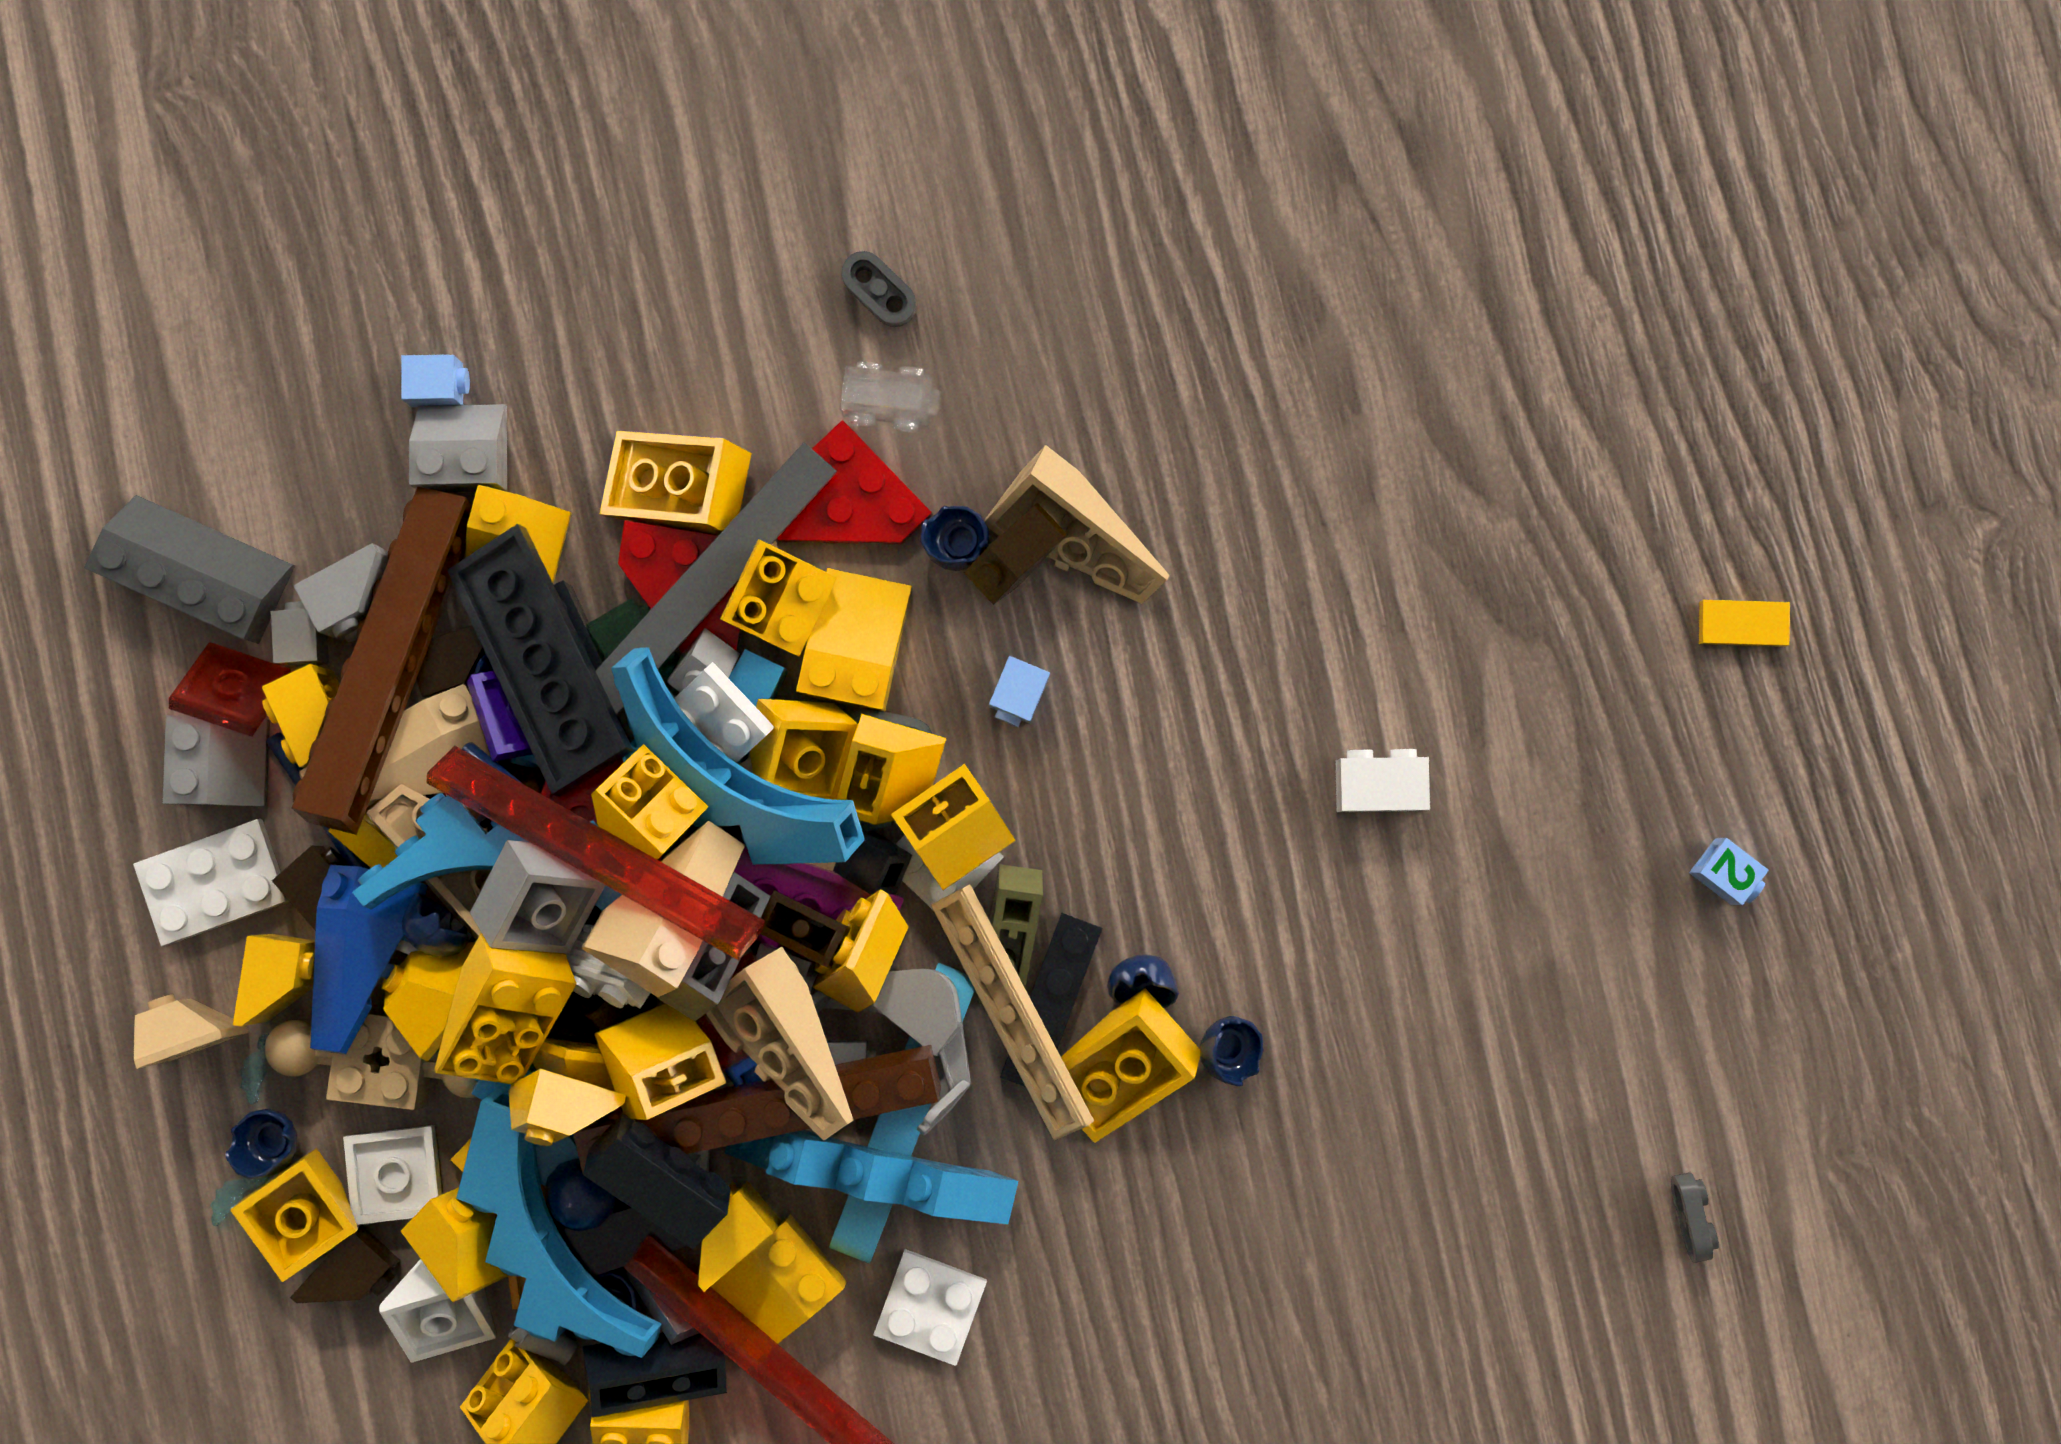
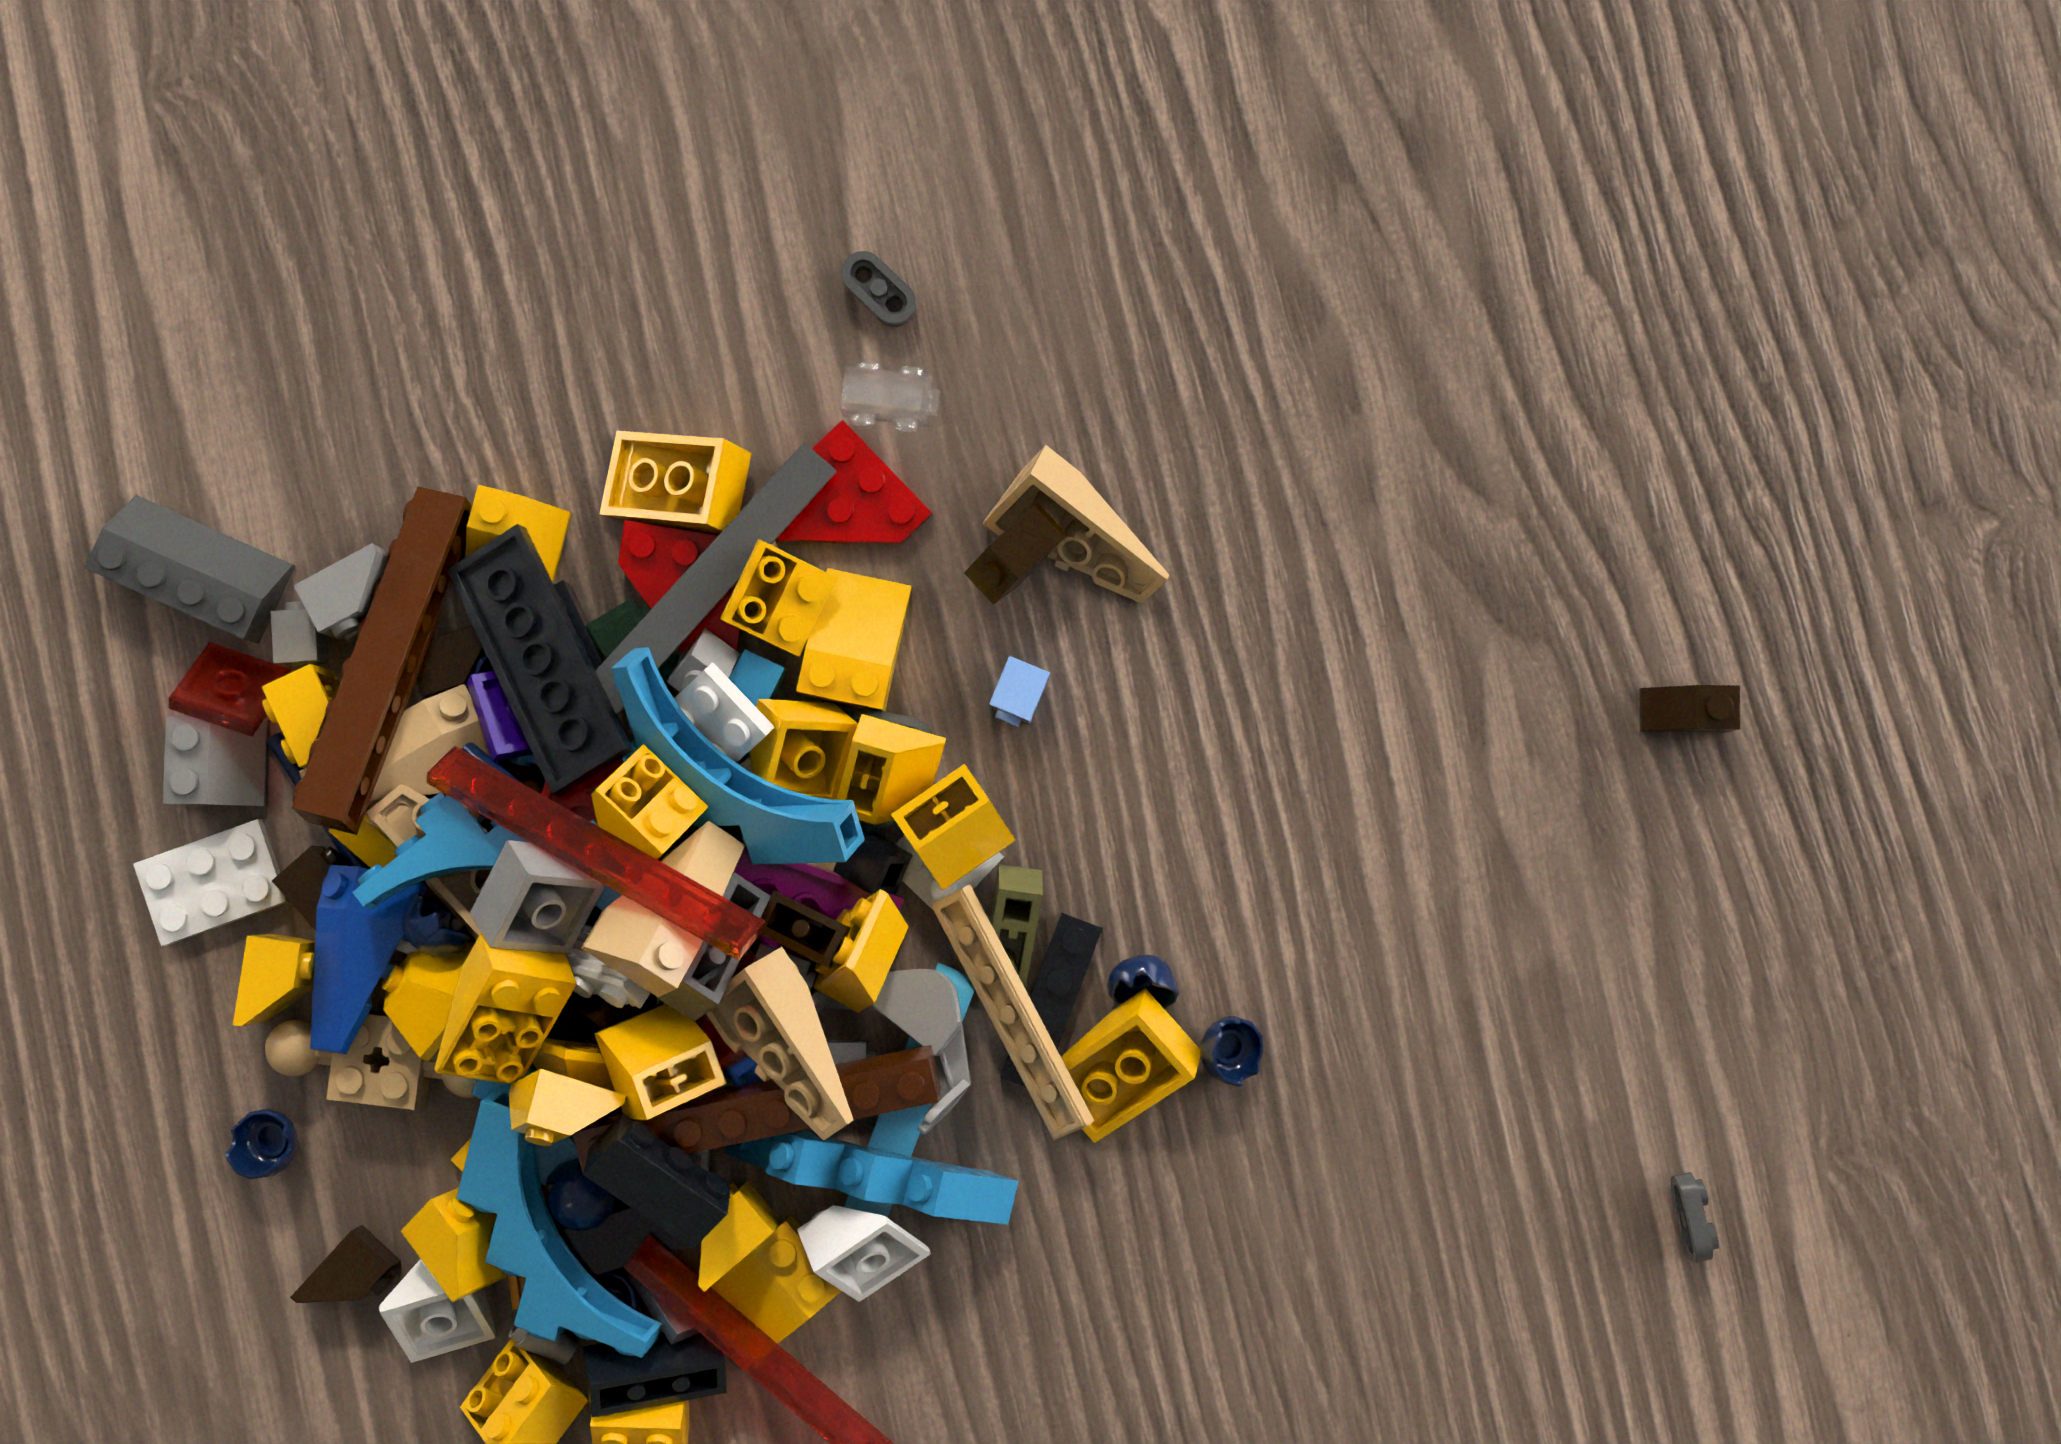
(179, 1029): tan slope -> none
(230, 1195): clear light blue piece -> none
(254, 1071): clear light blue piece -> none
(297, 1215): yellow slope -> none
(391, 1173): white plate -> none
(433, 380): light blue brick -> none
(459, 448): light grey slope -> none
(858, 1249): none -> white slope
(930, 1307): white plate -> none
(954, 537): dark blue hair -> none
(1382, 783): white brick -> none
(1690, 708): none -> dark brown slope
(1730, 872): light blue brick -> none
(1744, 623): yellow tile -> none

